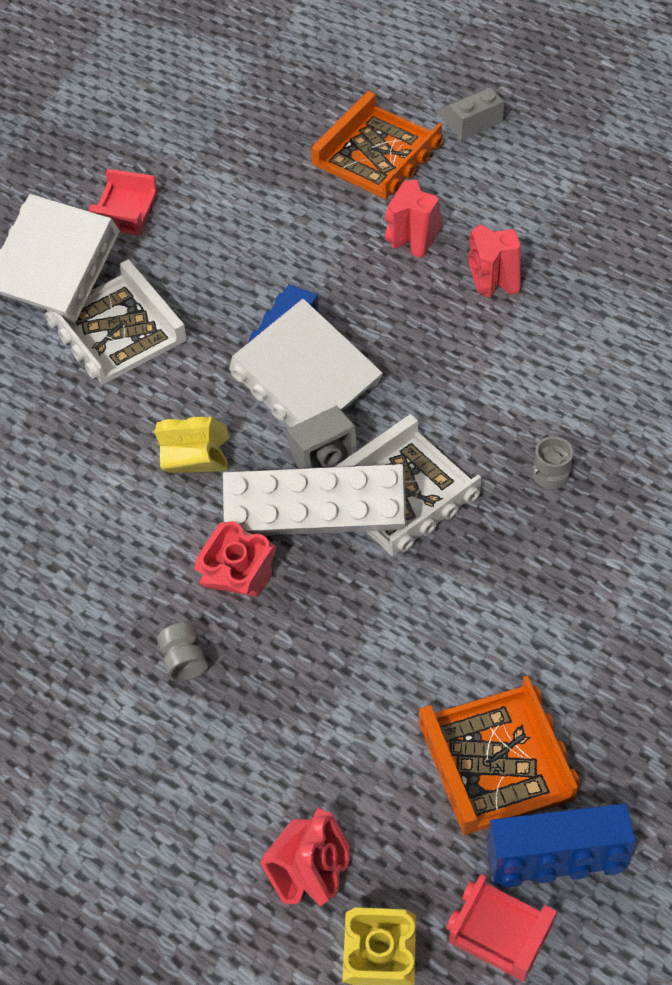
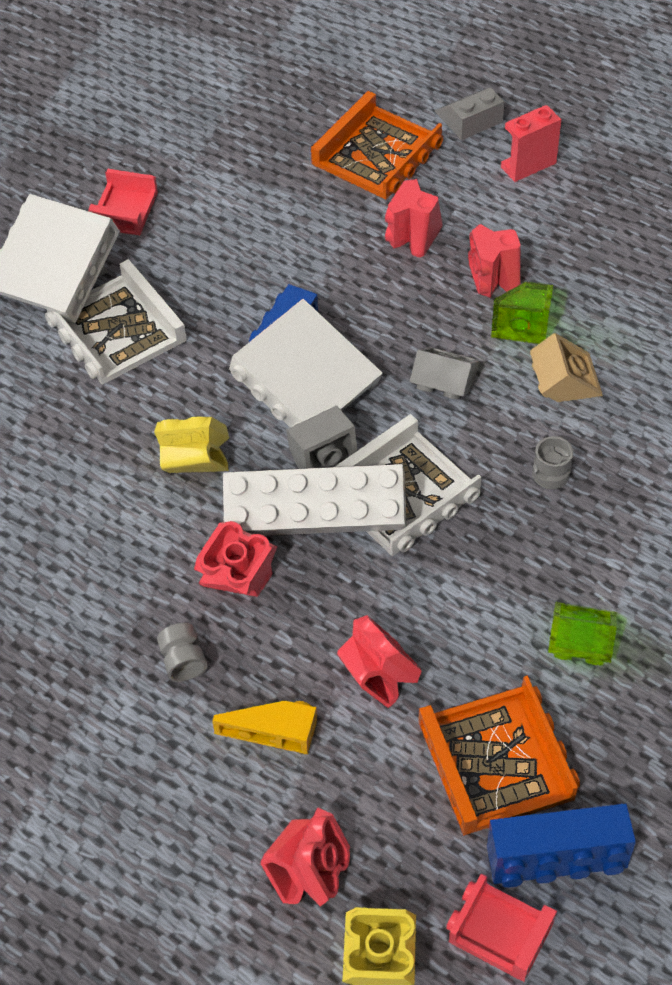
(275, 724): none -> yellow slope
(377, 661): none -> coral piece
(444, 372): none -> light grey slope
(523, 313): none -> clear neon green slope
(533, 142): none -> coral panel
(564, 370): none -> tan slope
(582, 633): none -> clear neon green slope

